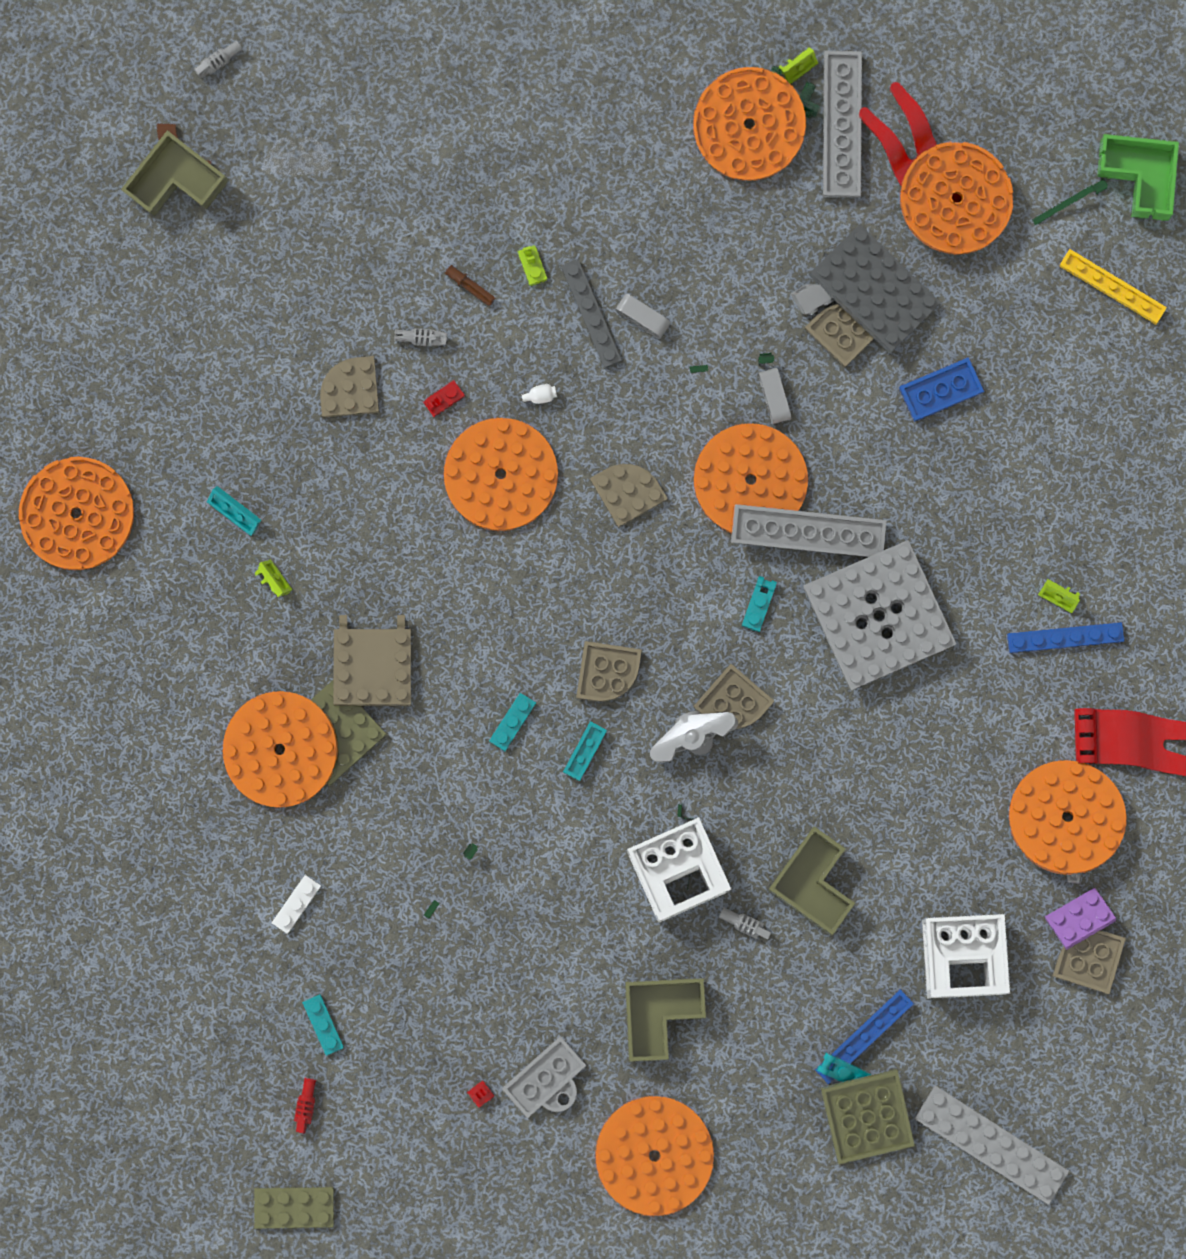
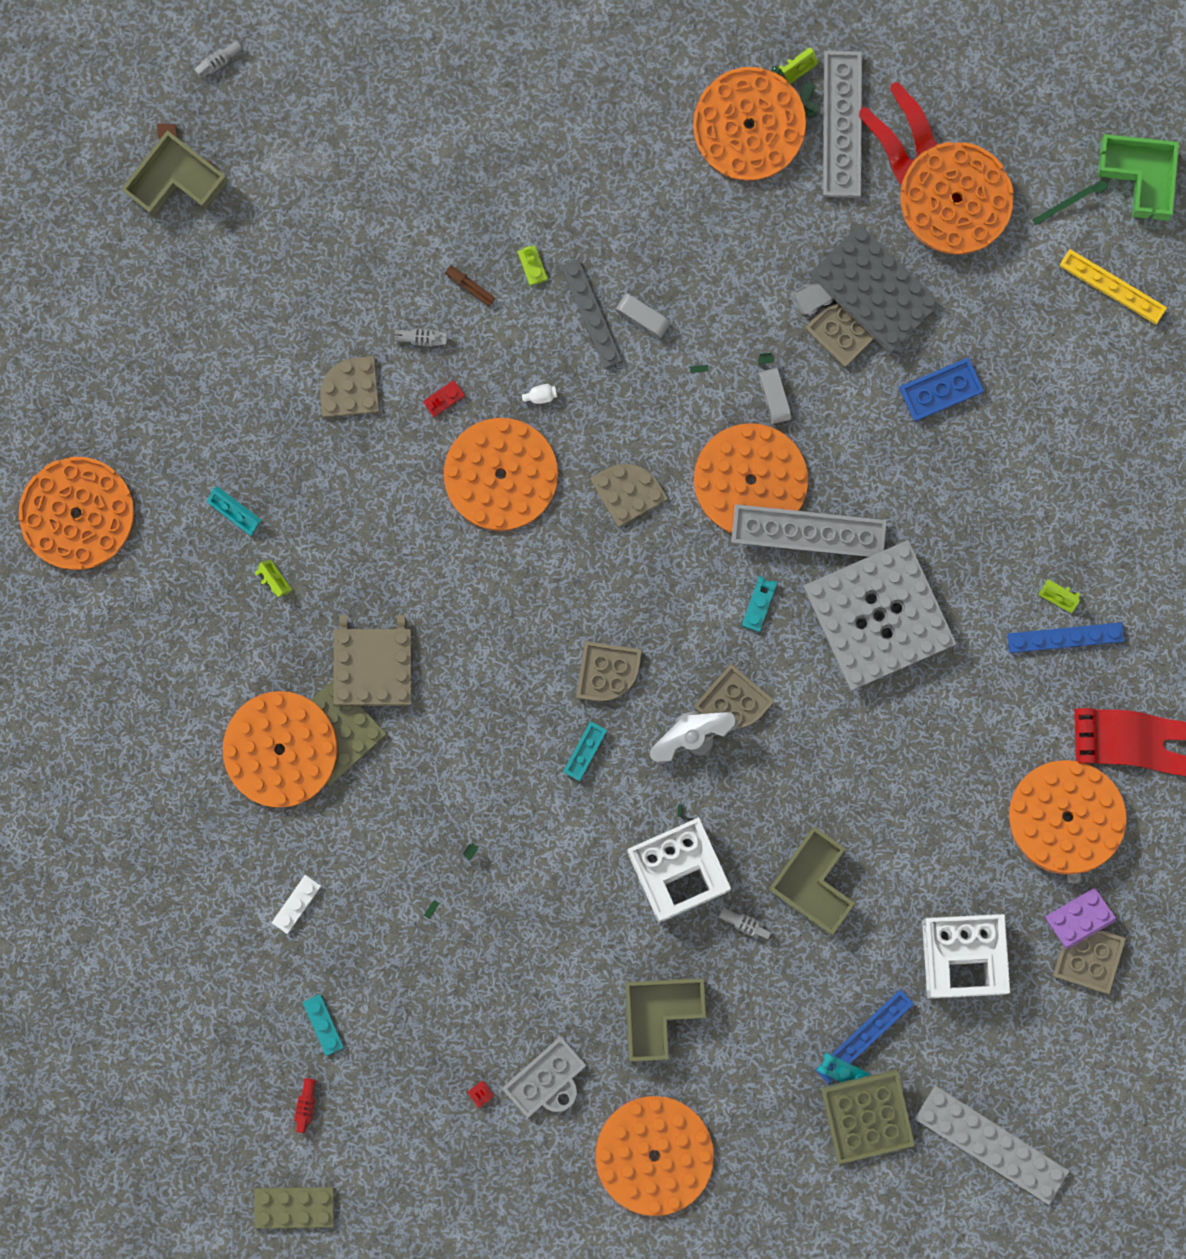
(512, 722): teal plate -> none

